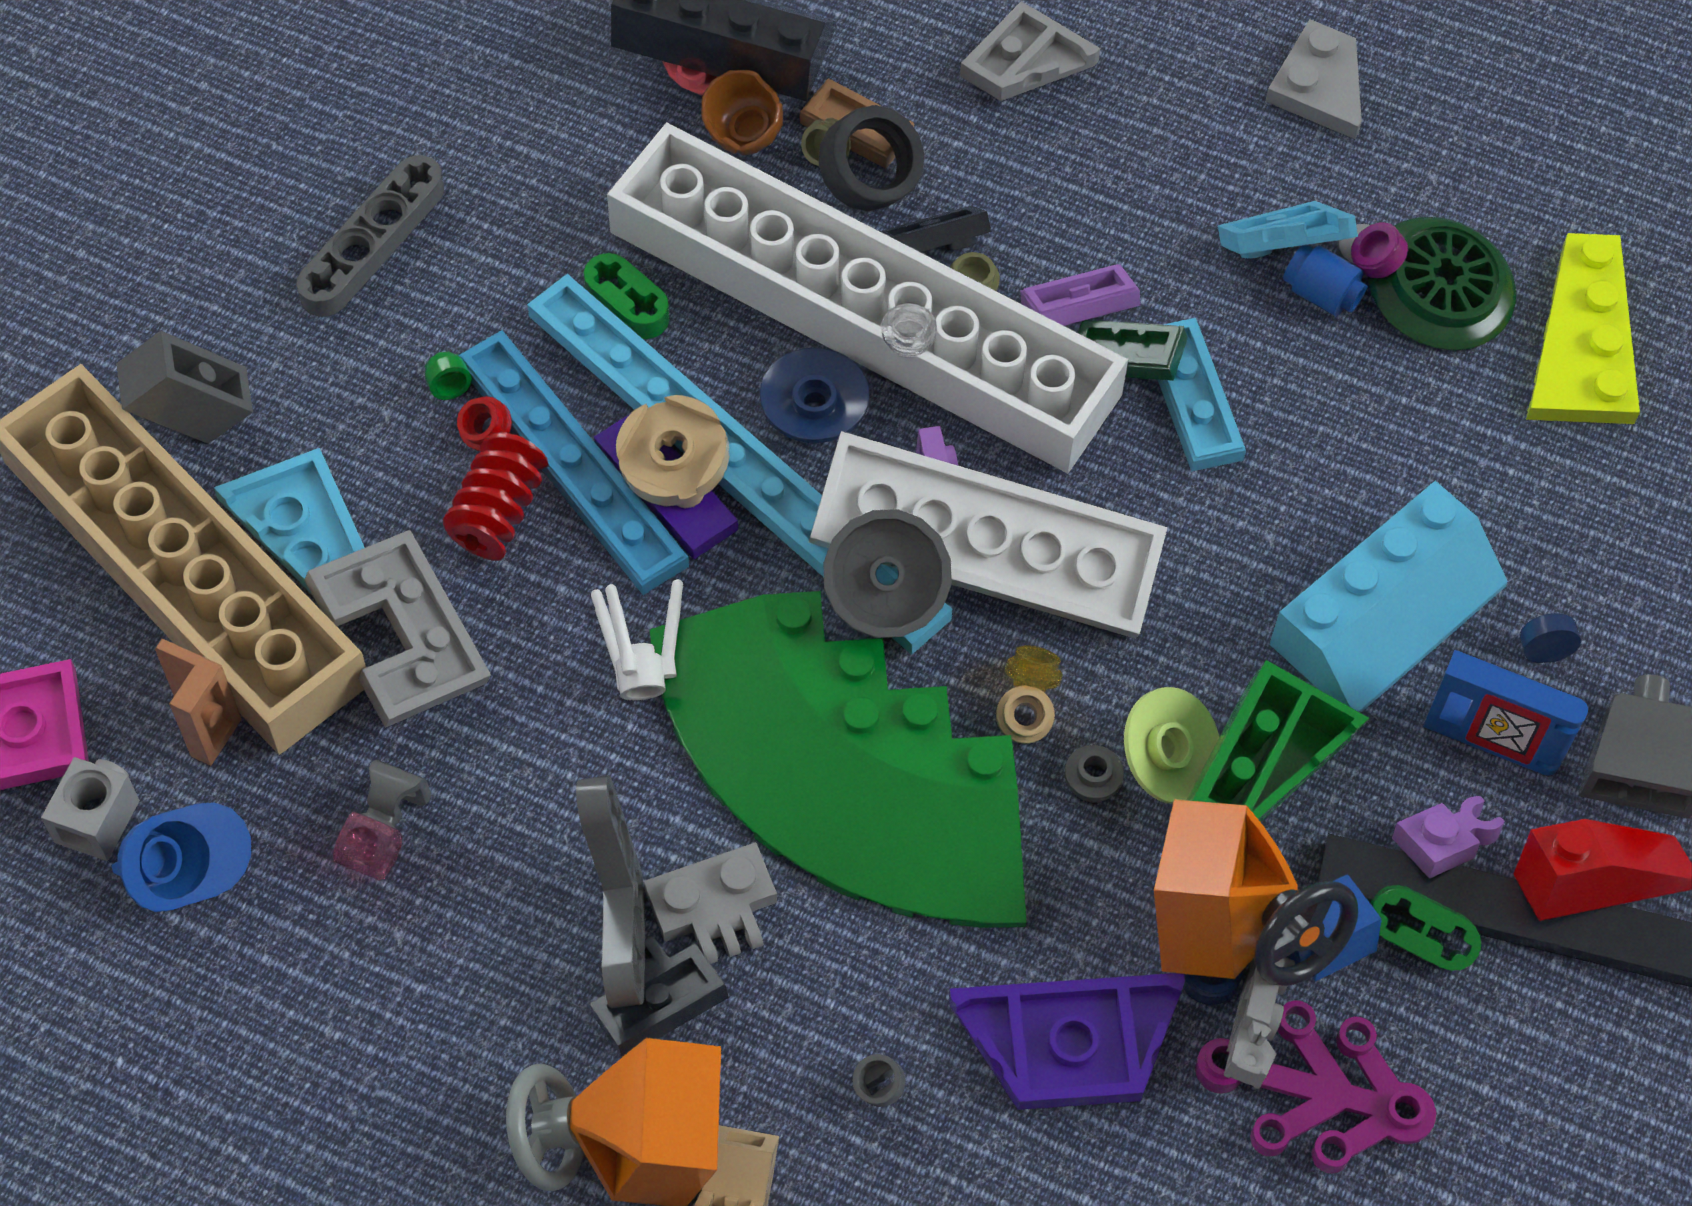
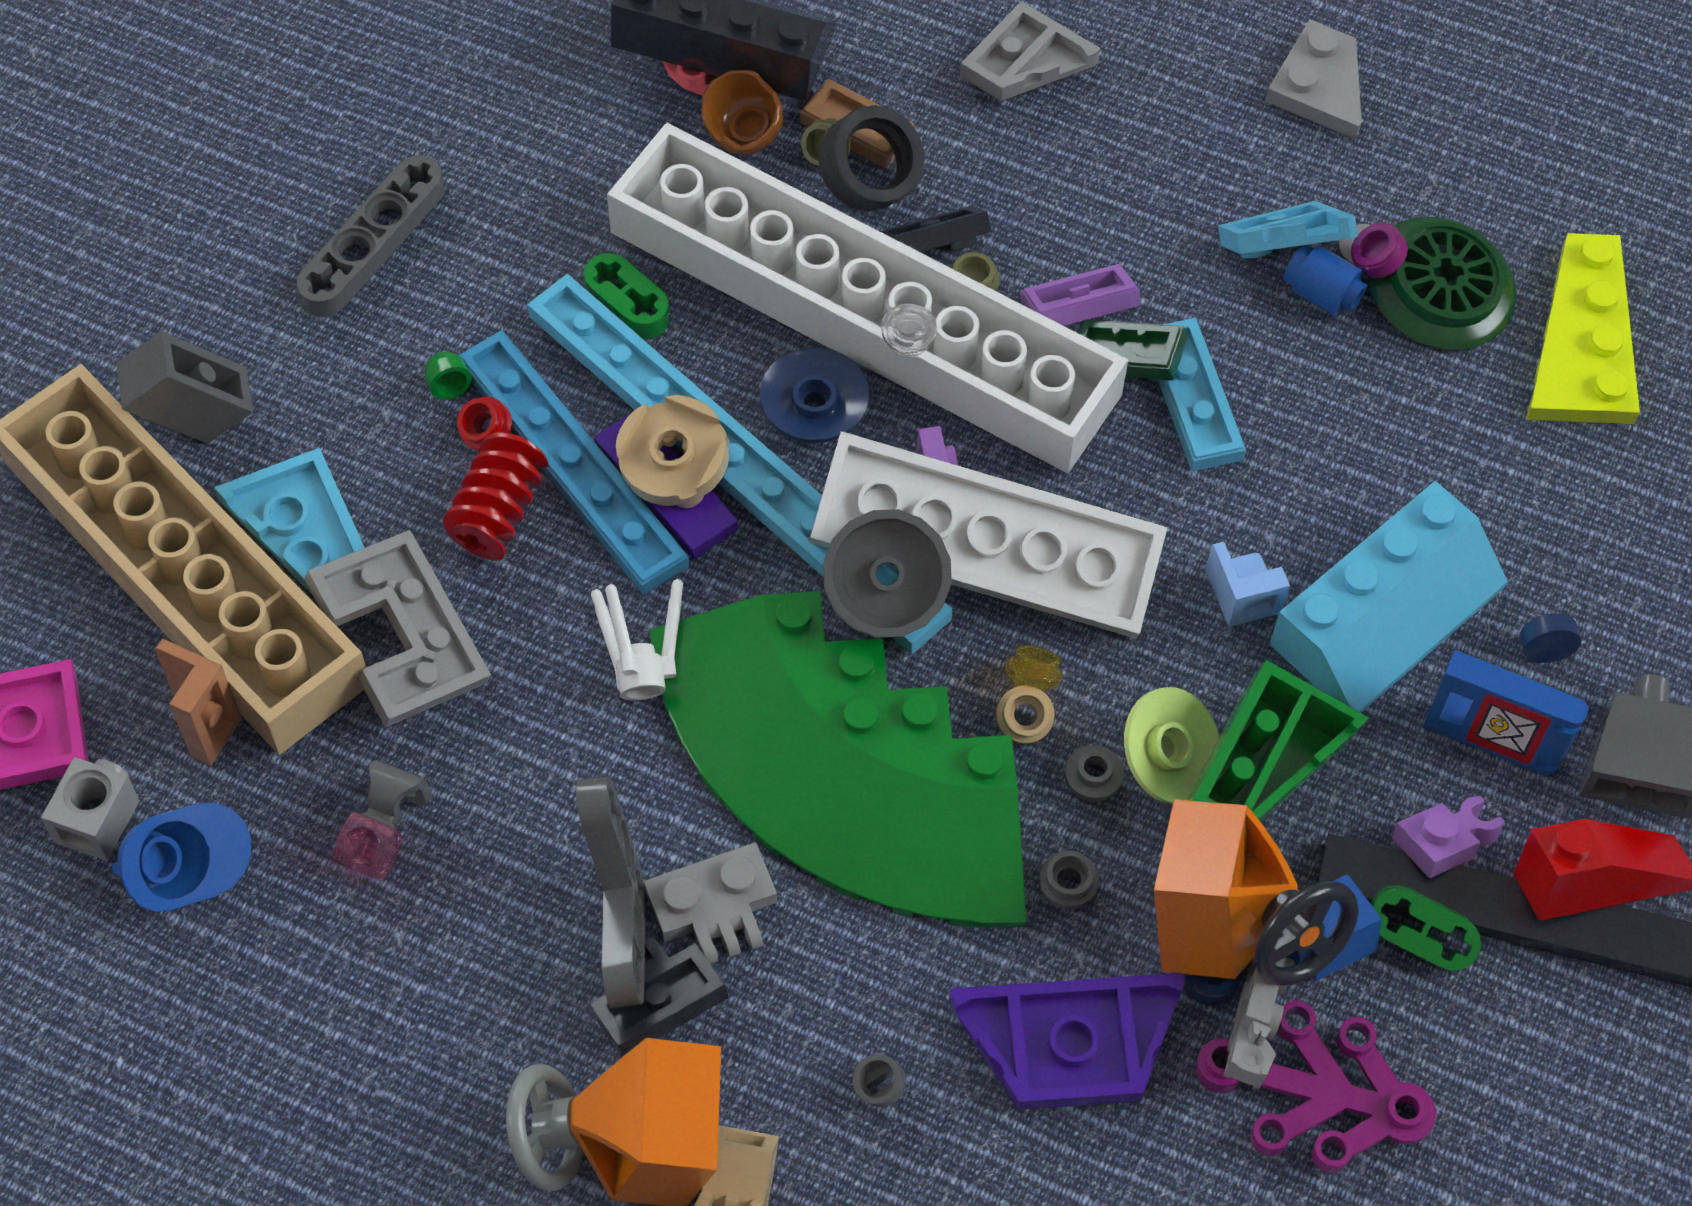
(1068, 864): none -> dark grey plate
(1245, 585): none -> light blue panel

